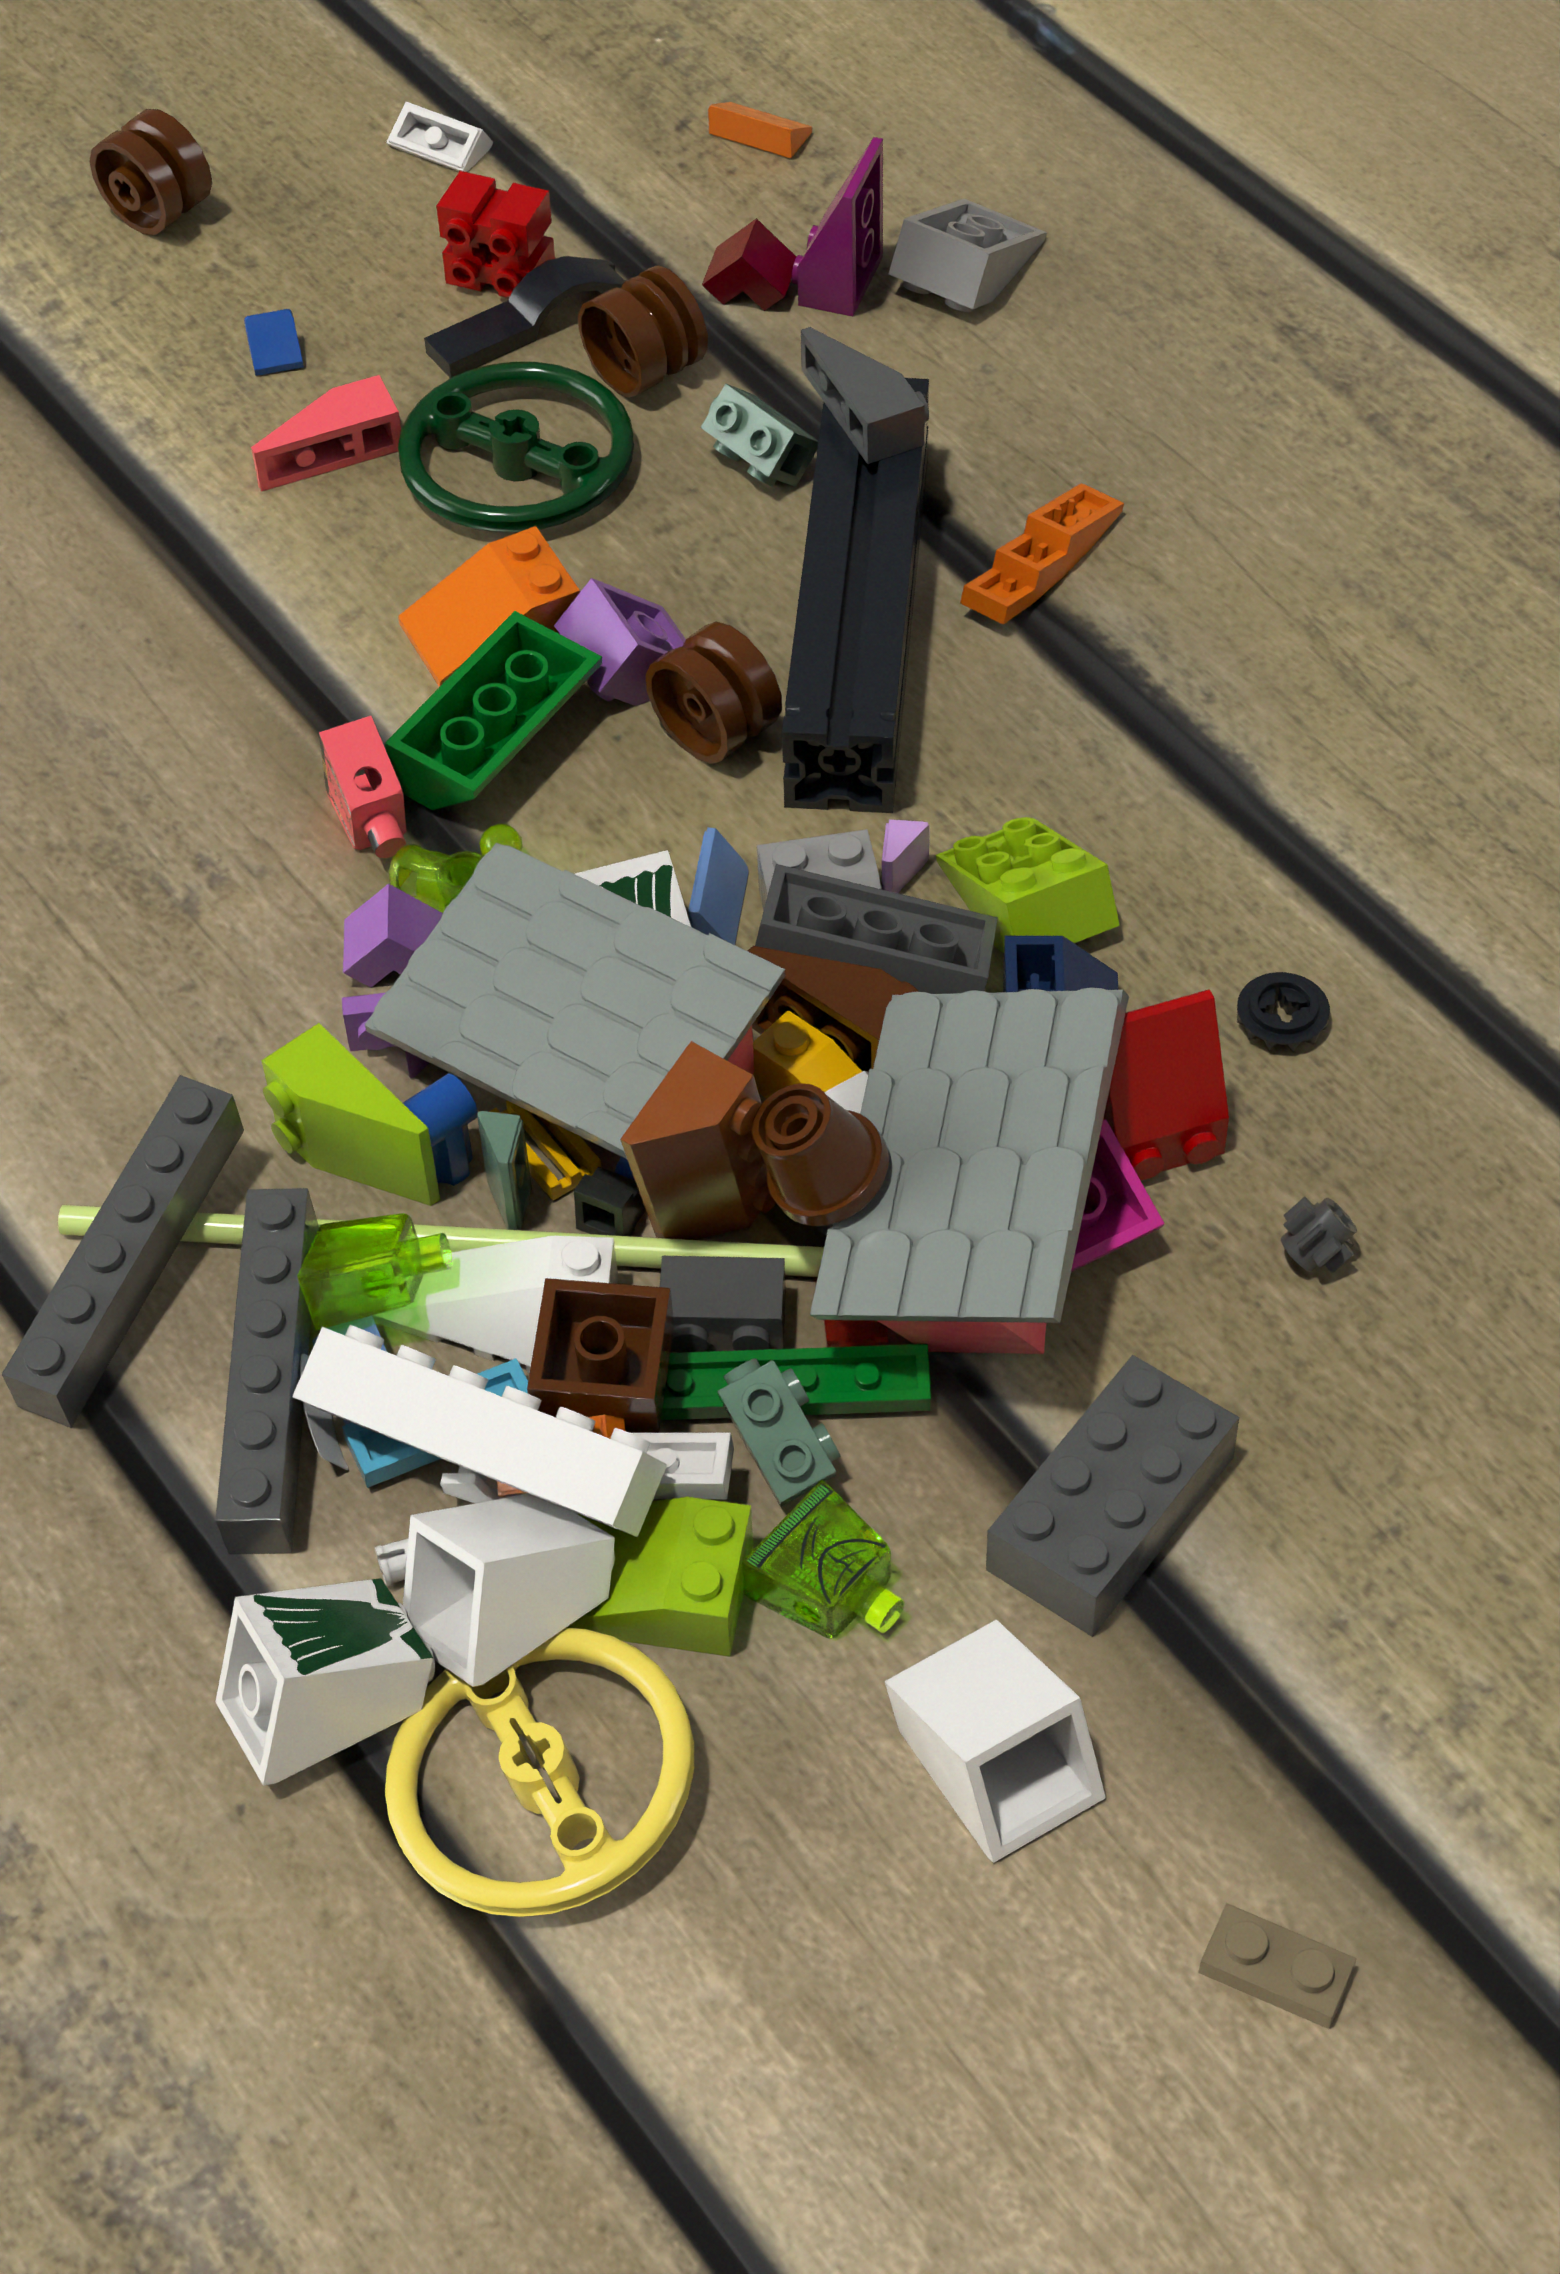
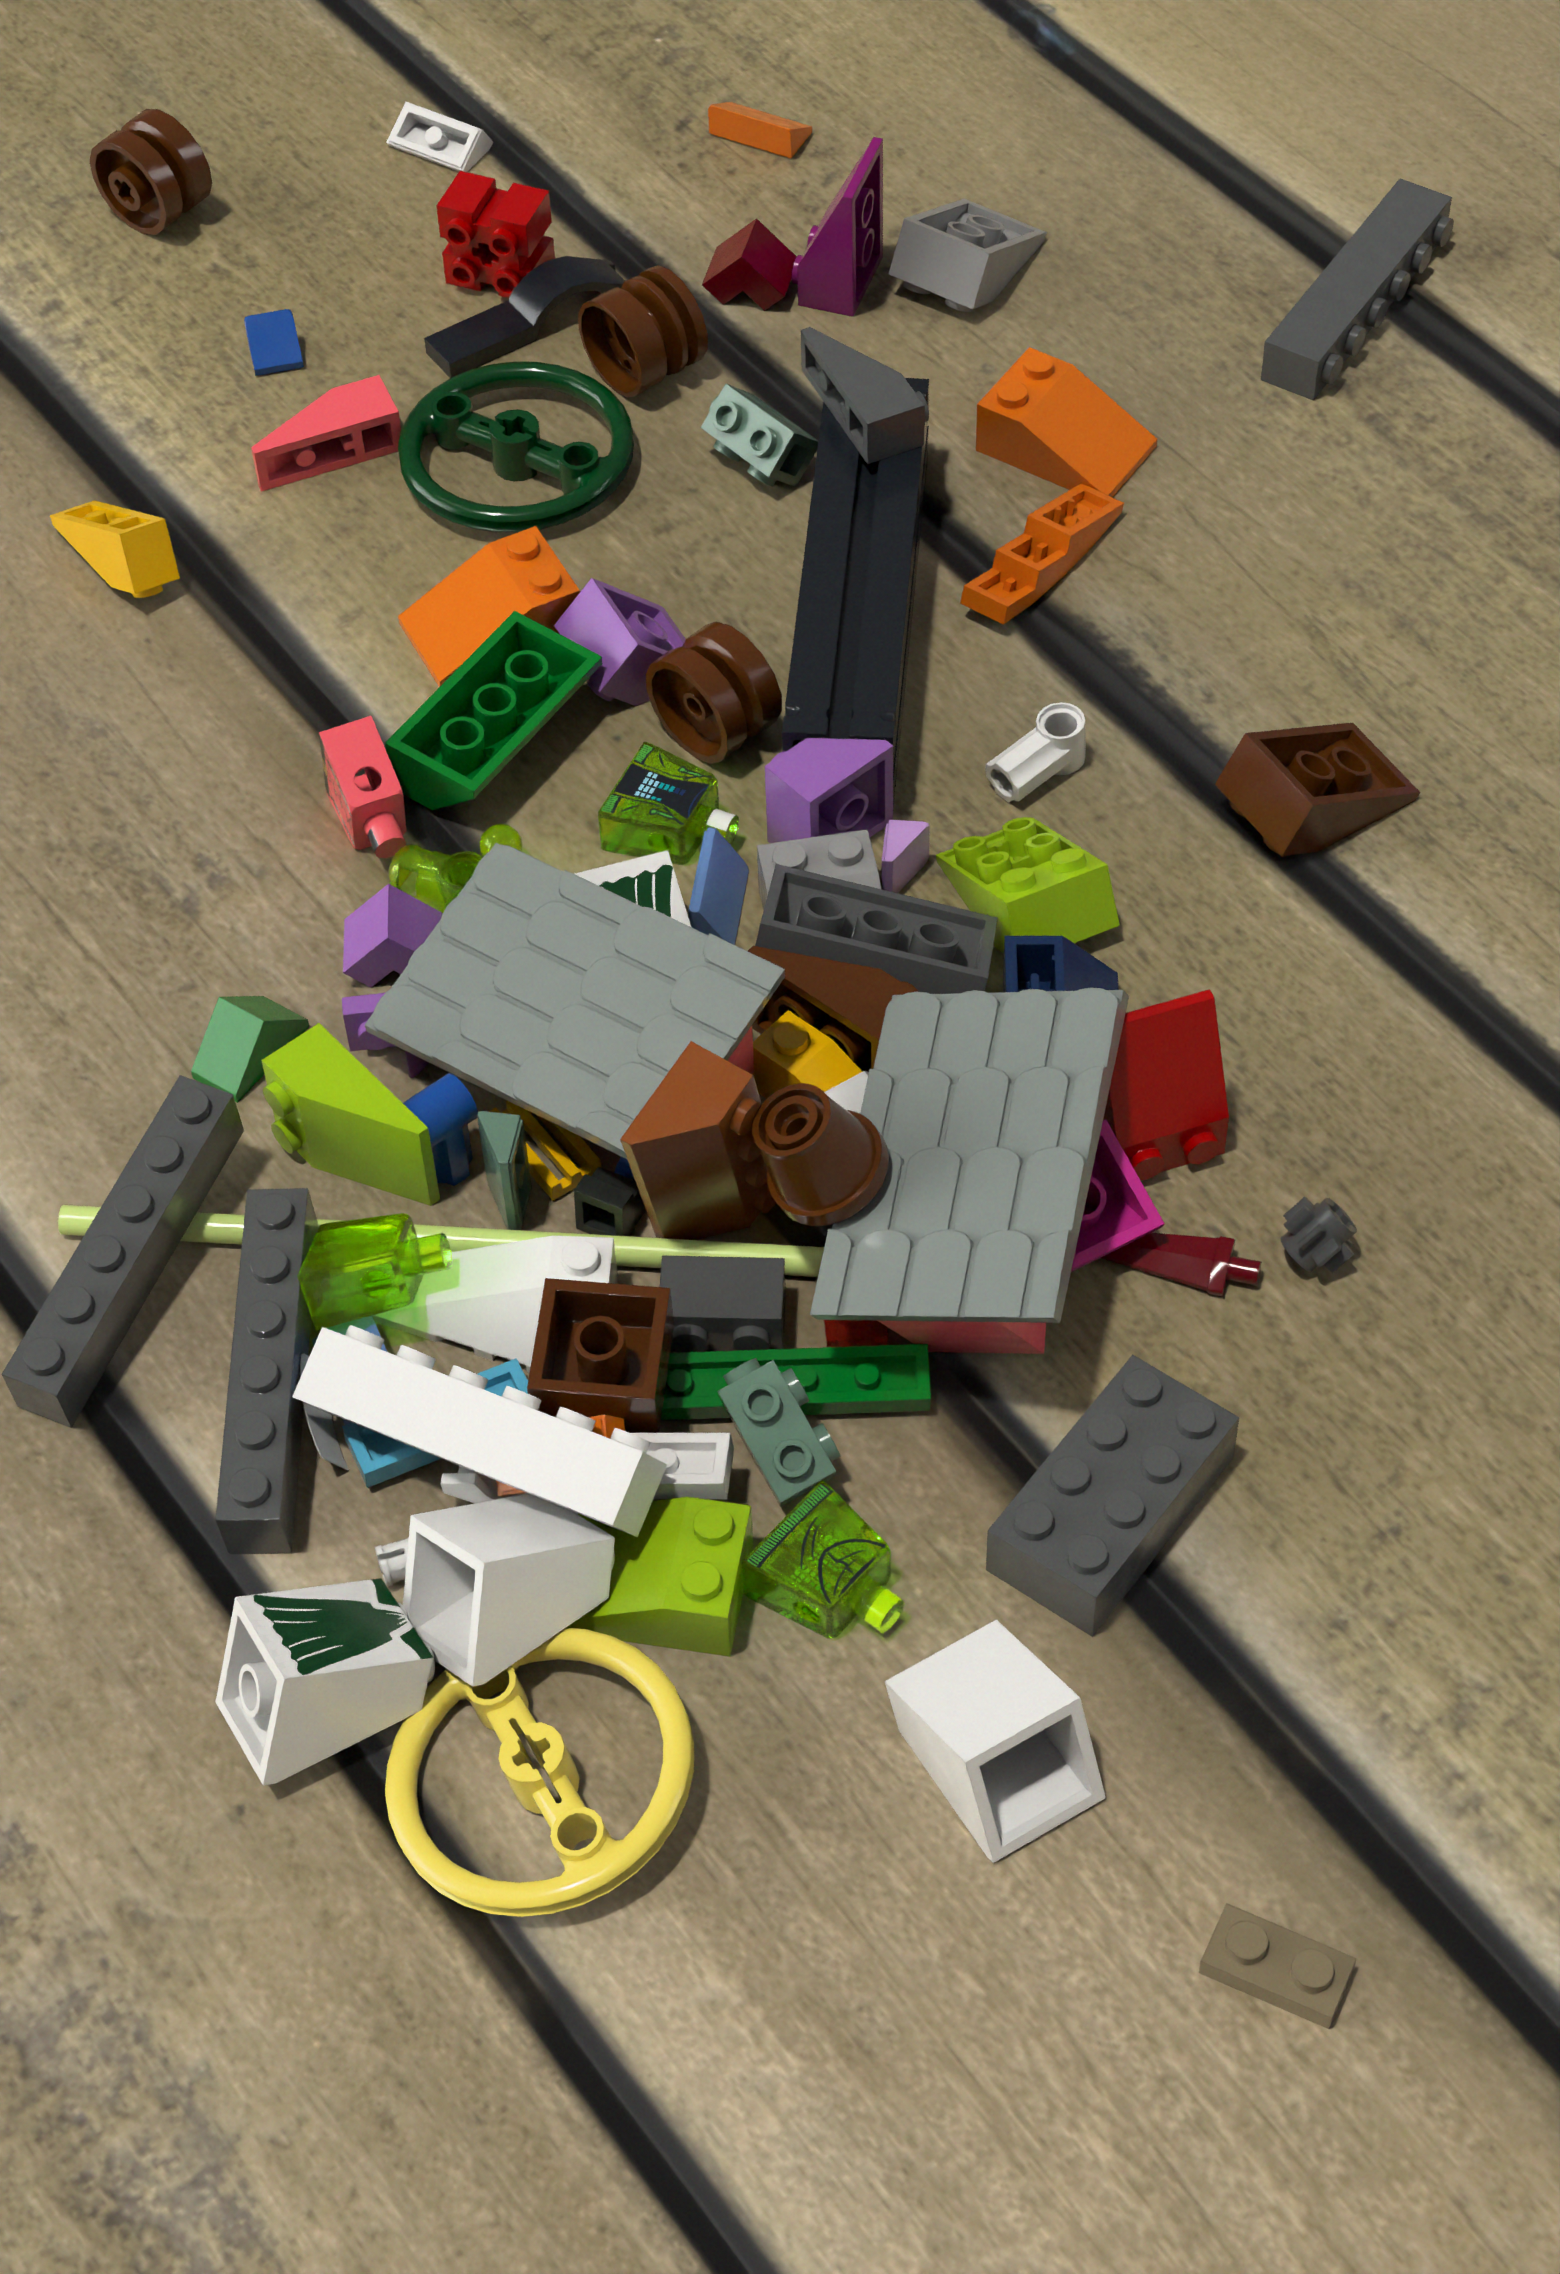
(121, 545): none -> yellow slope
(239, 1037): none -> slope
(662, 807): none -> clear neon green torso
(829, 788): none -> medium lavender slope
(1049, 749): none -> white piece
(1060, 426): none -> orange slope
(1189, 1260): none -> dark red bar
(1296, 995): black gear -> none
(1312, 785): none -> reddish brown slope
(1356, 289): none -> dark grey brick

